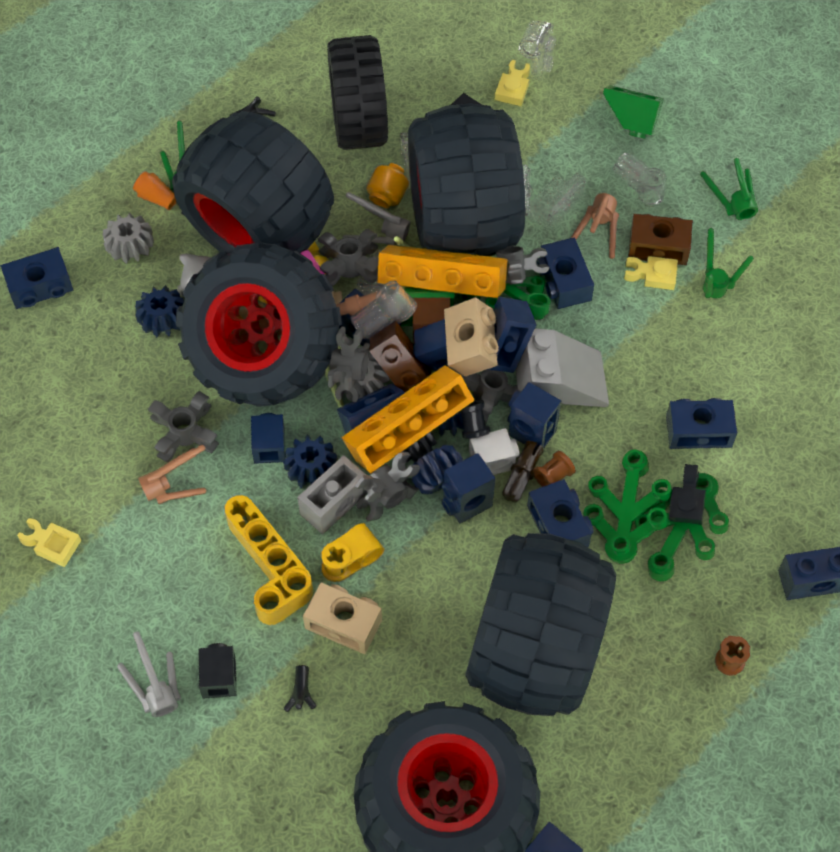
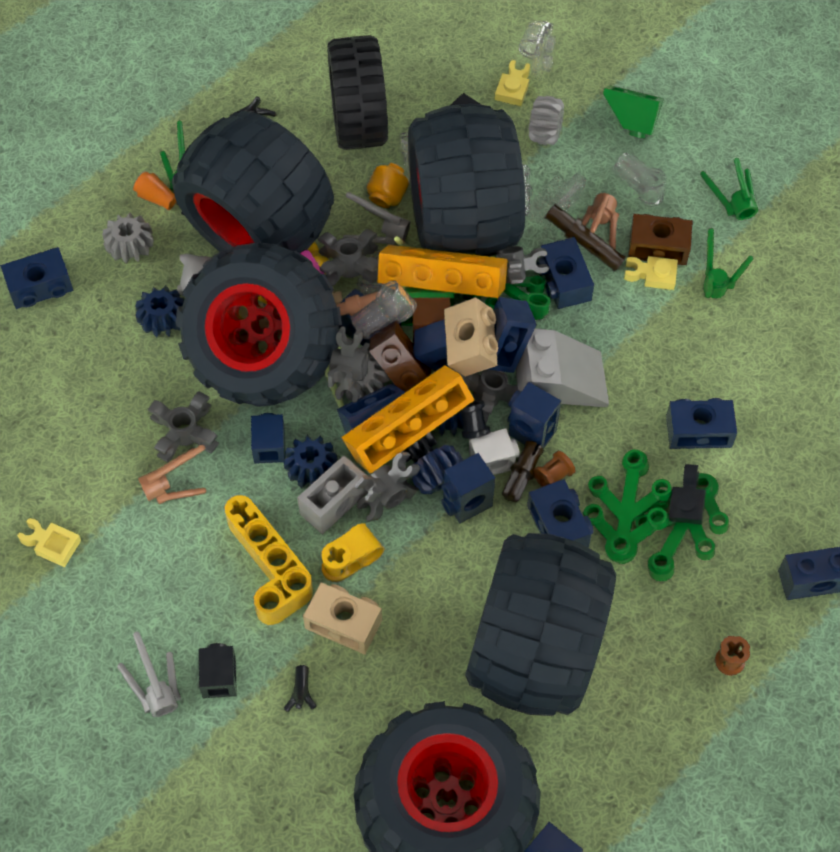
(546, 120): none -> light grey gear
(590, 241): none -> dark brown pin

